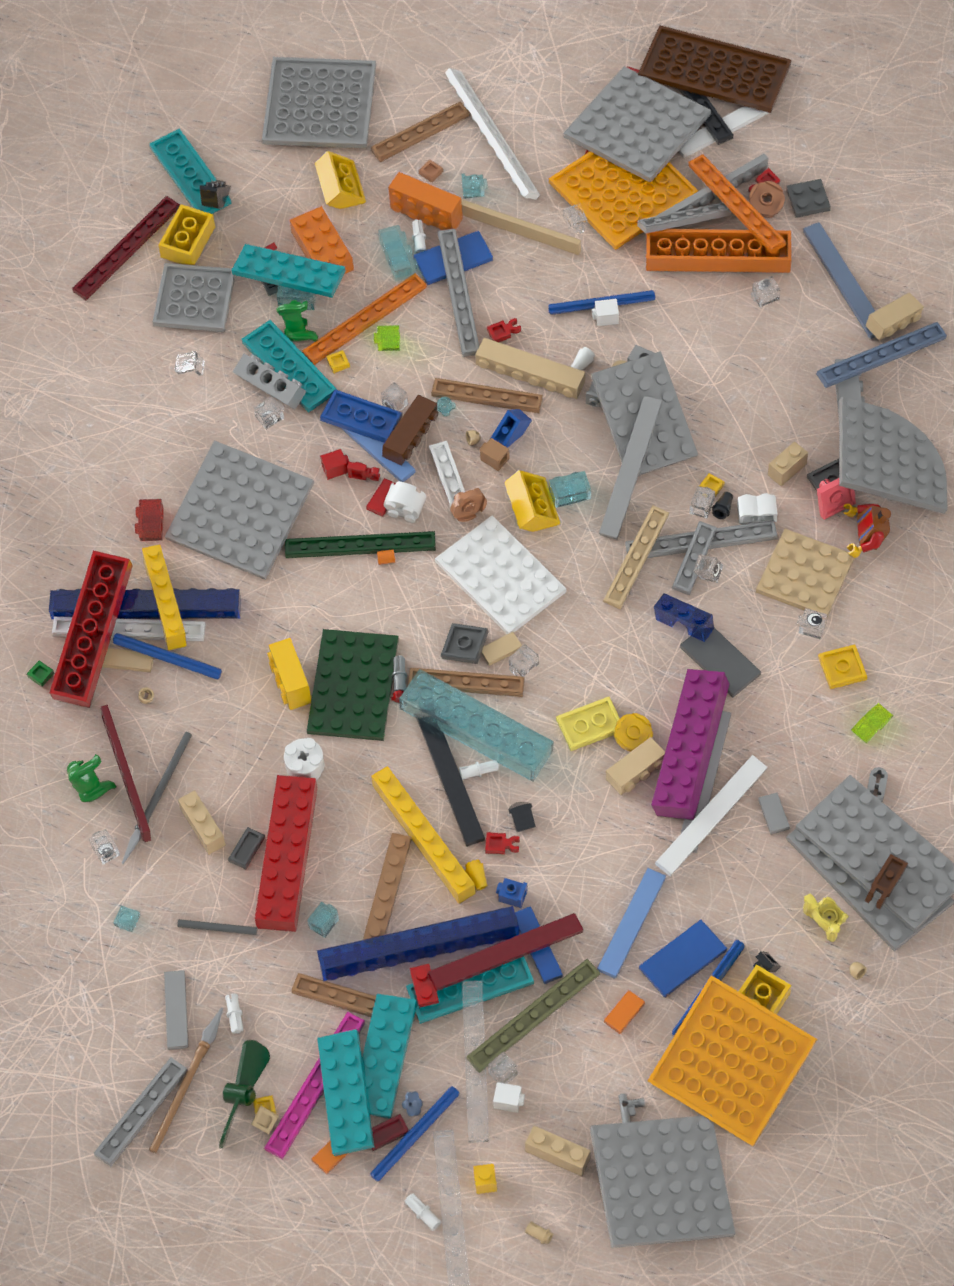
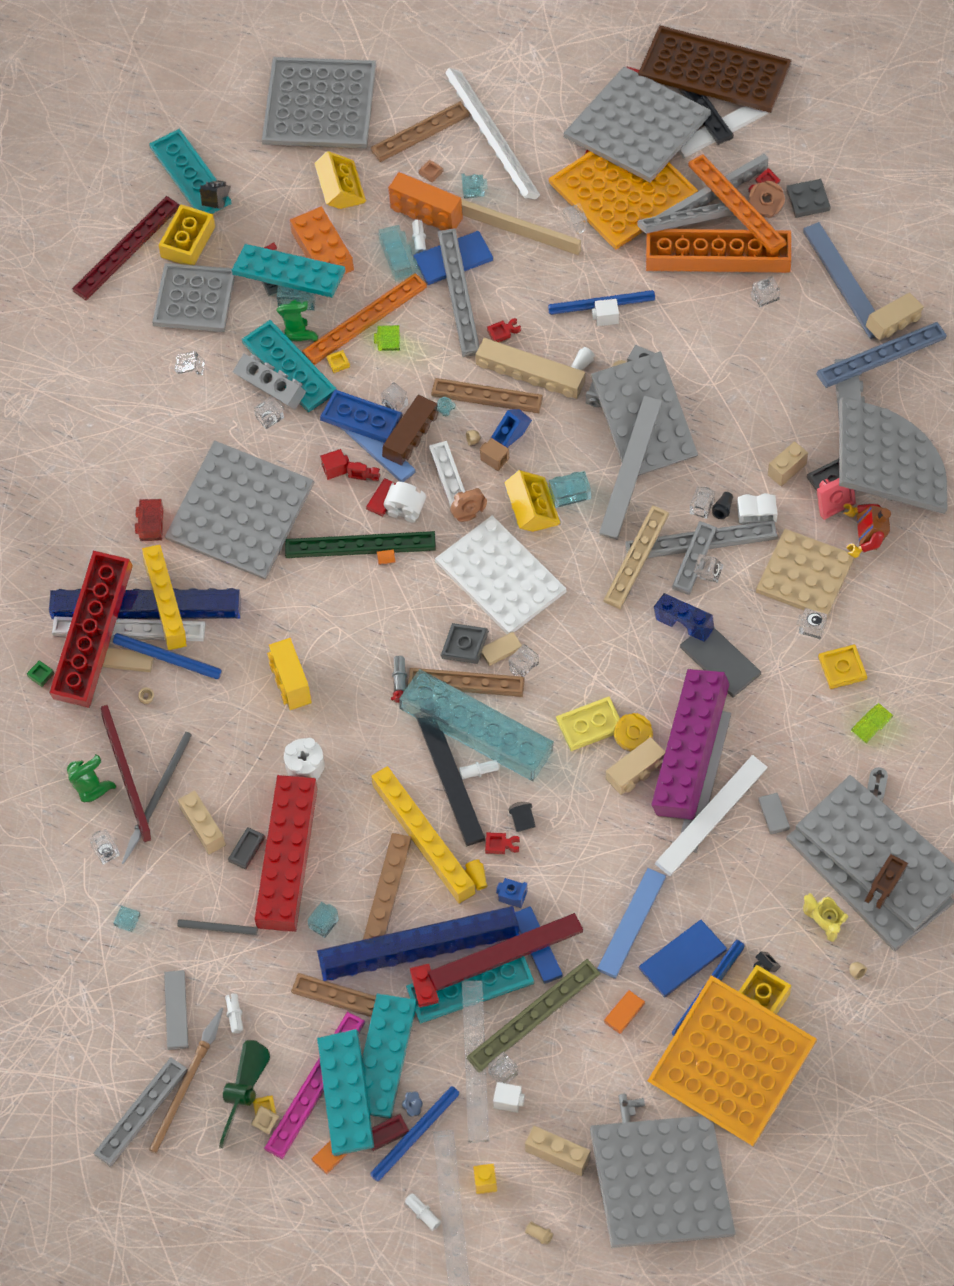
(352, 685): dark green plate -> none
(713, 483): yellow tile -> none

